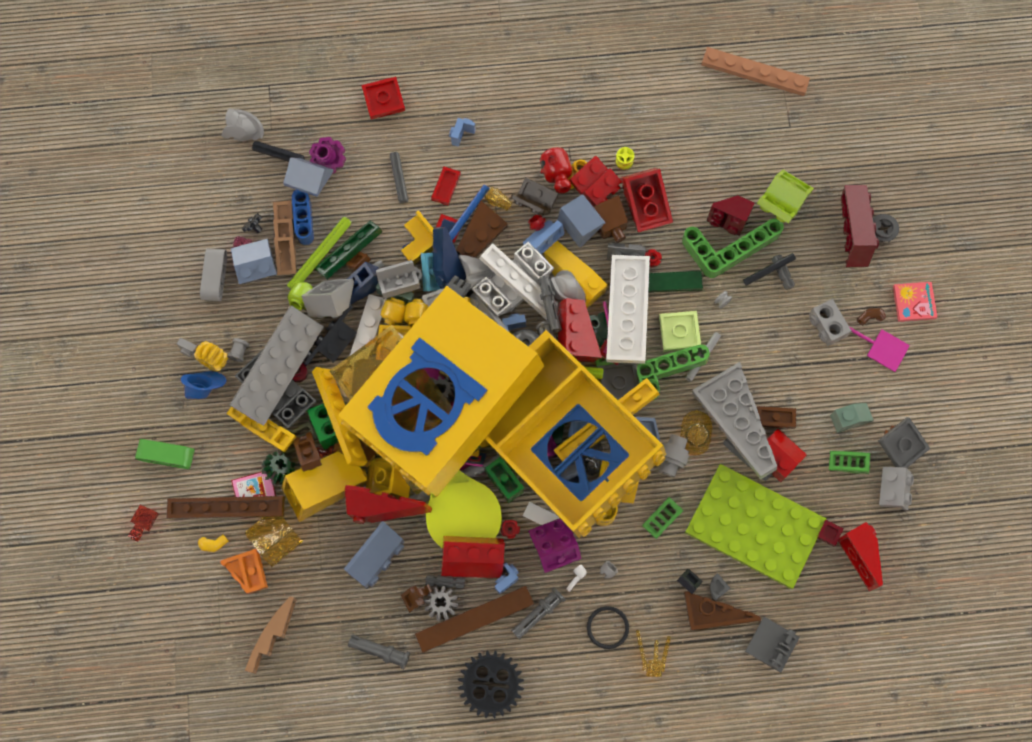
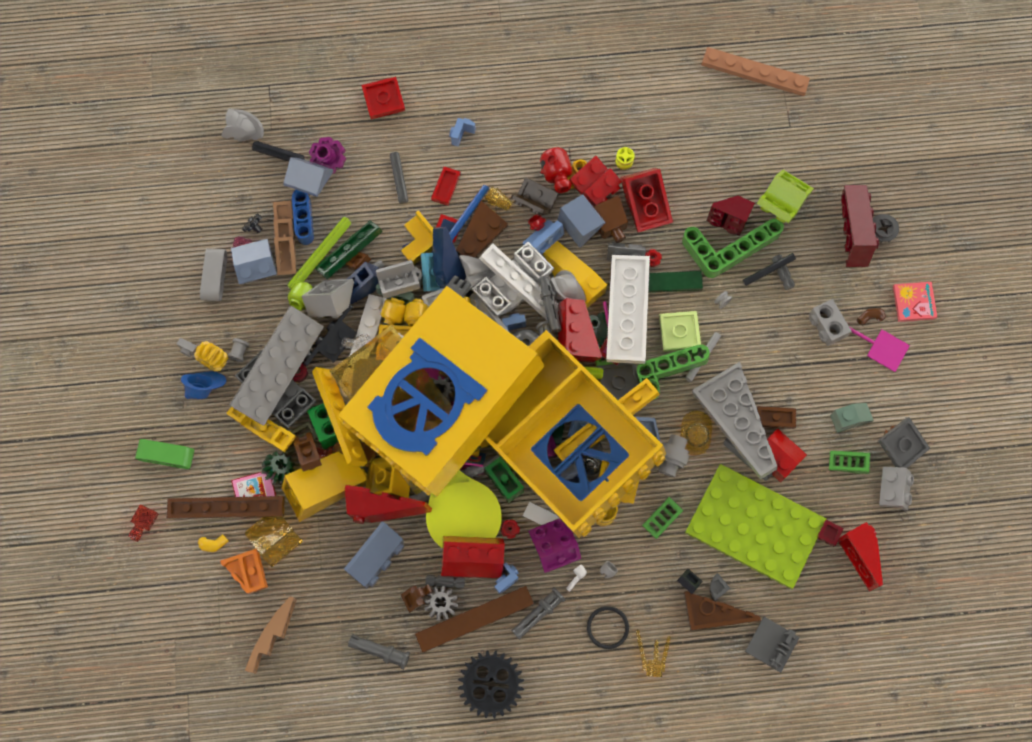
(356, 343): none -> clear arm

